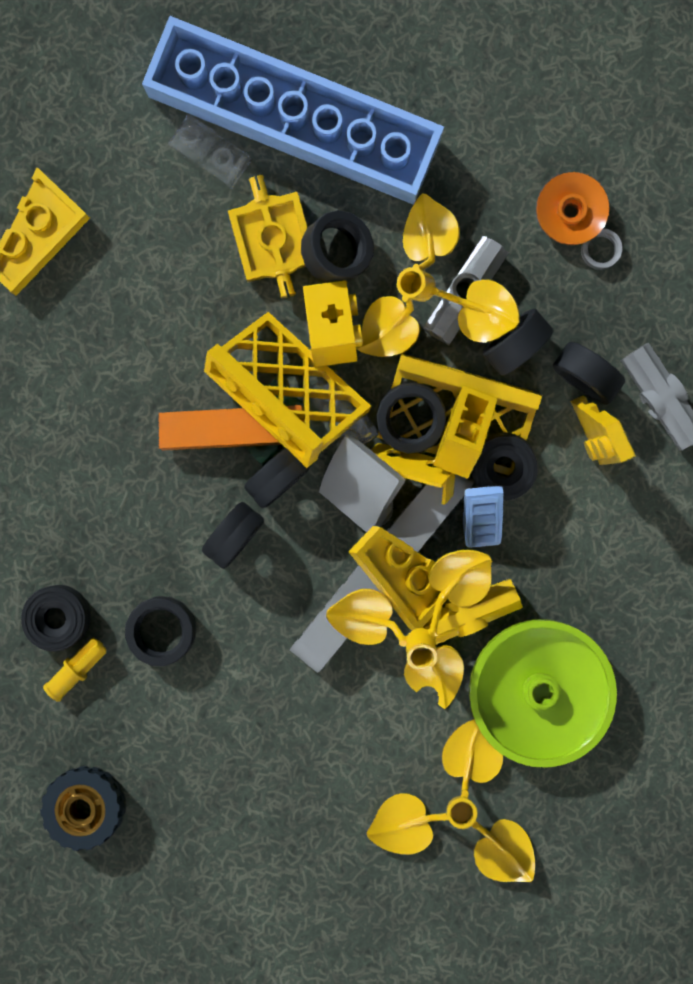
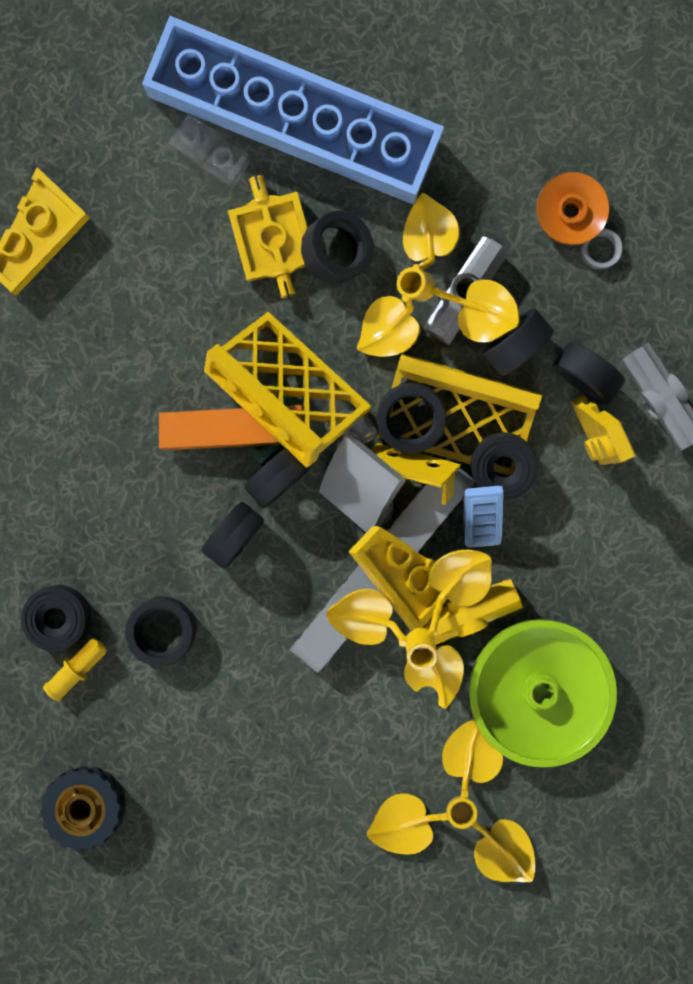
(330, 323): yellow brick -> none
(465, 432): yellow brick -> none

